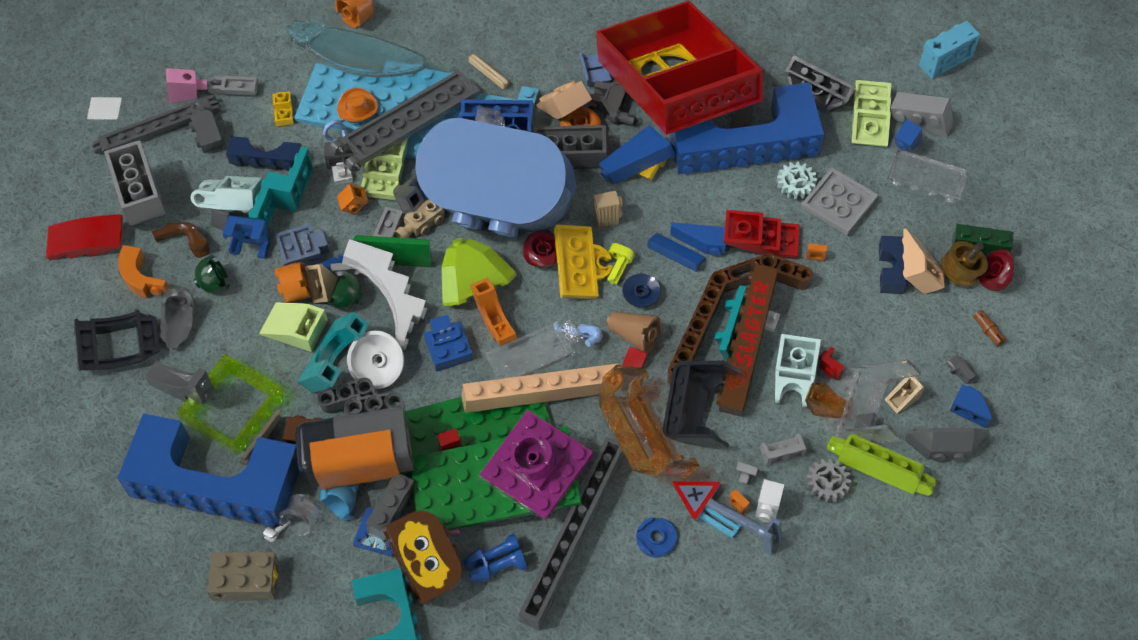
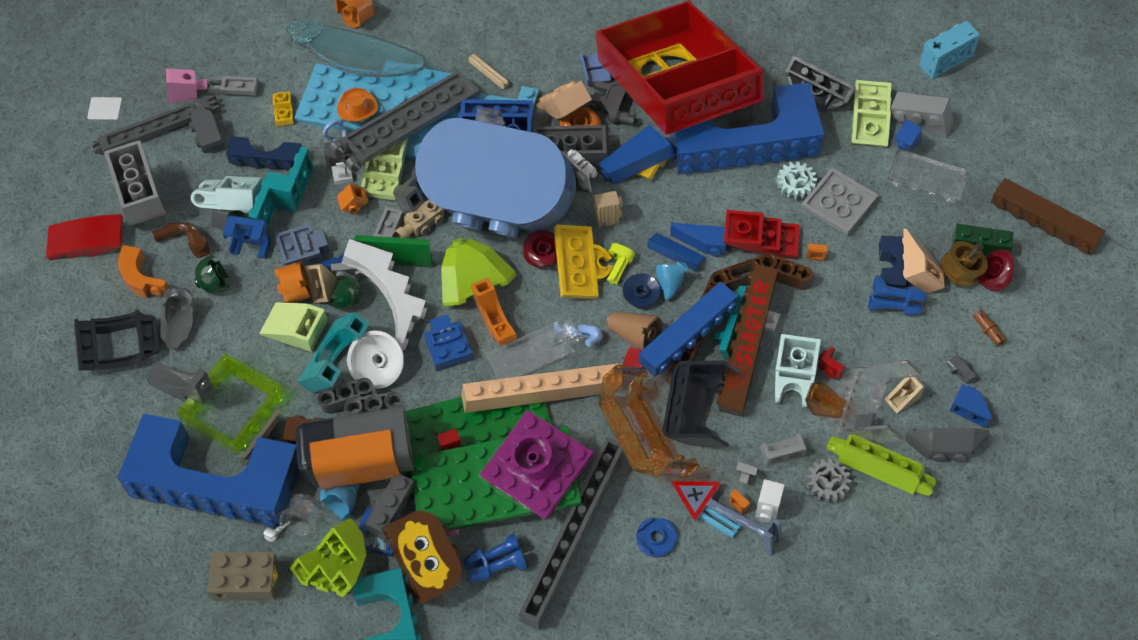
(335, 560): none -> lime brick
(582, 169): none -> white hinge
(671, 277): none -> dark azure hat
(688, 329): none -> blue brick
(909, 308): none -> blue piece
(1047, 216): none -> reddish brown brick

